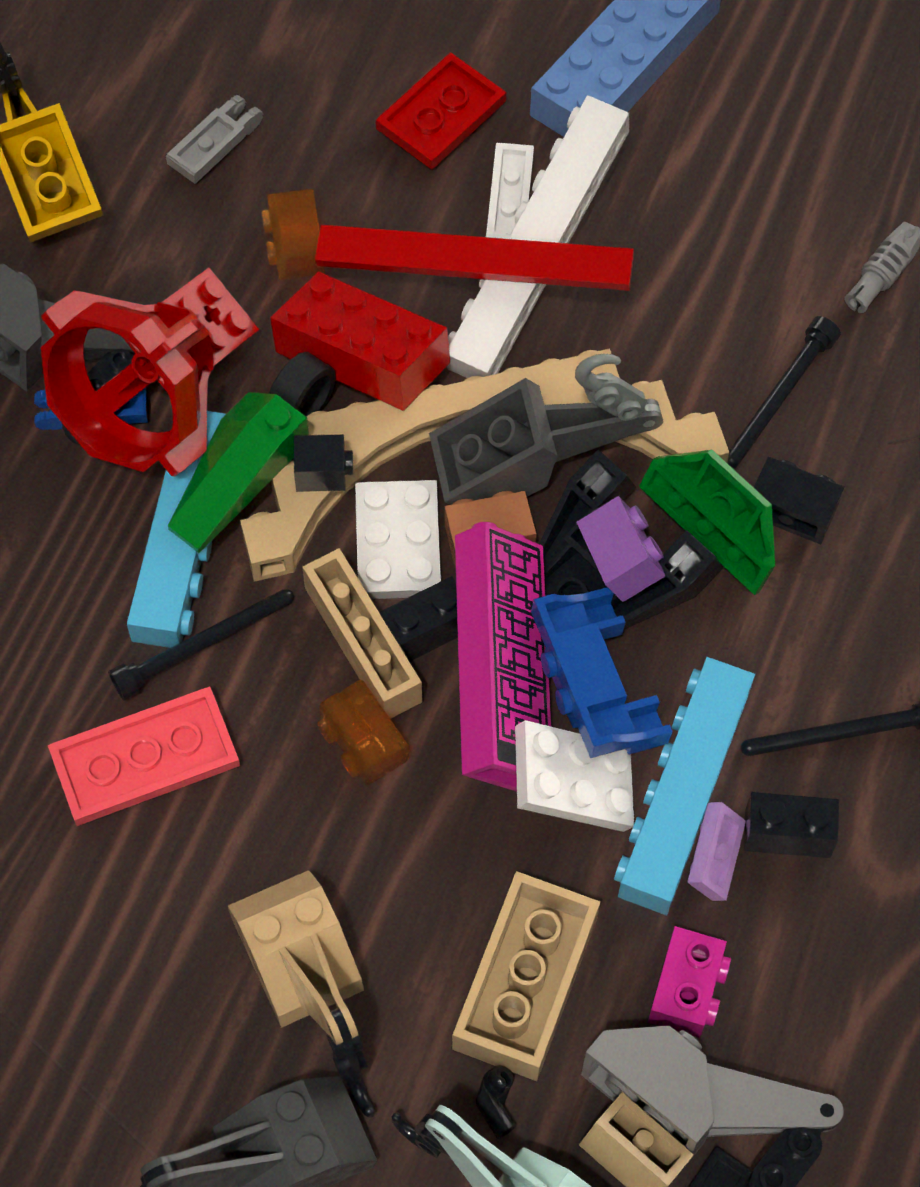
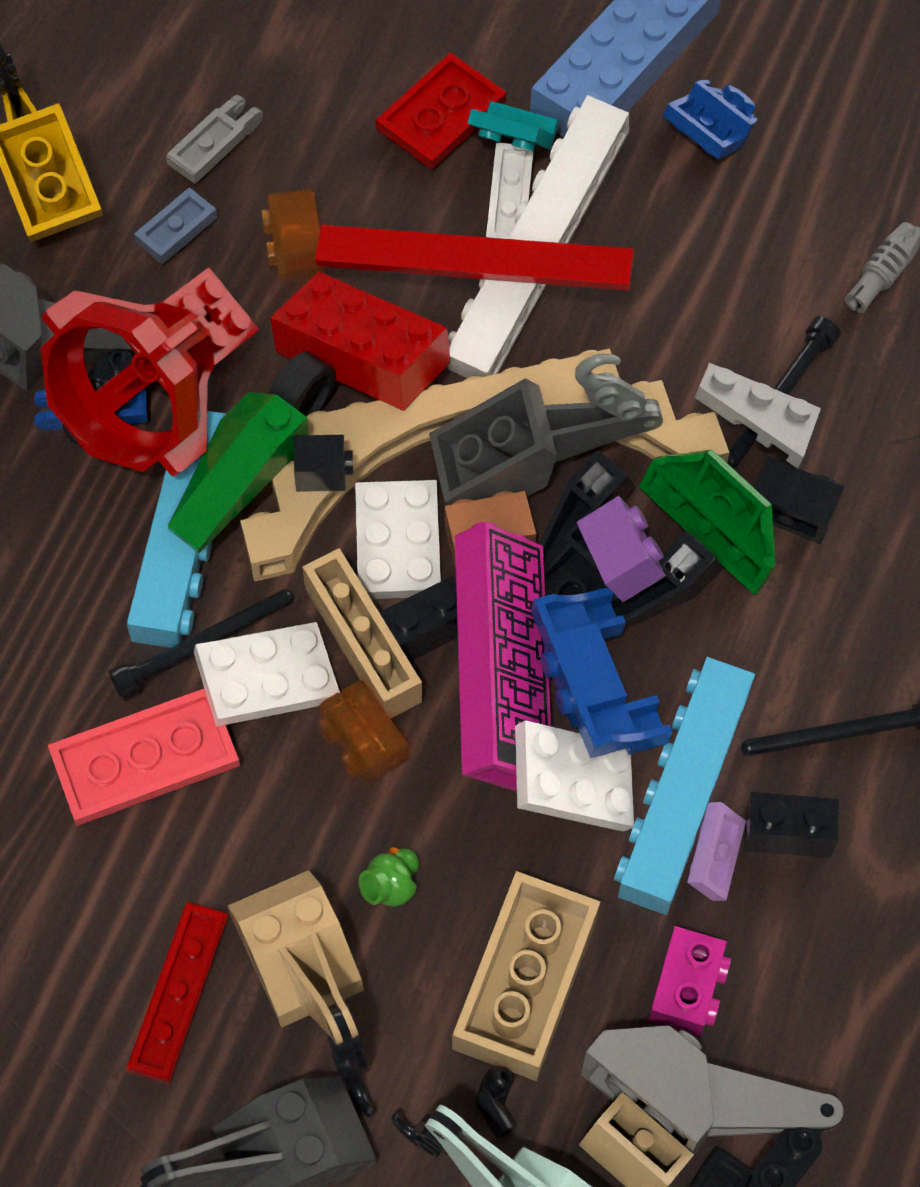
(175, 225): none -> sand blue plate
(177, 993): none -> red tile
(265, 673): none -> white plate
(389, 878): none -> bright green animal
(520, 125): none -> teal slope
(714, 117): none -> blue slope
(768, 412): none -> light grey wing

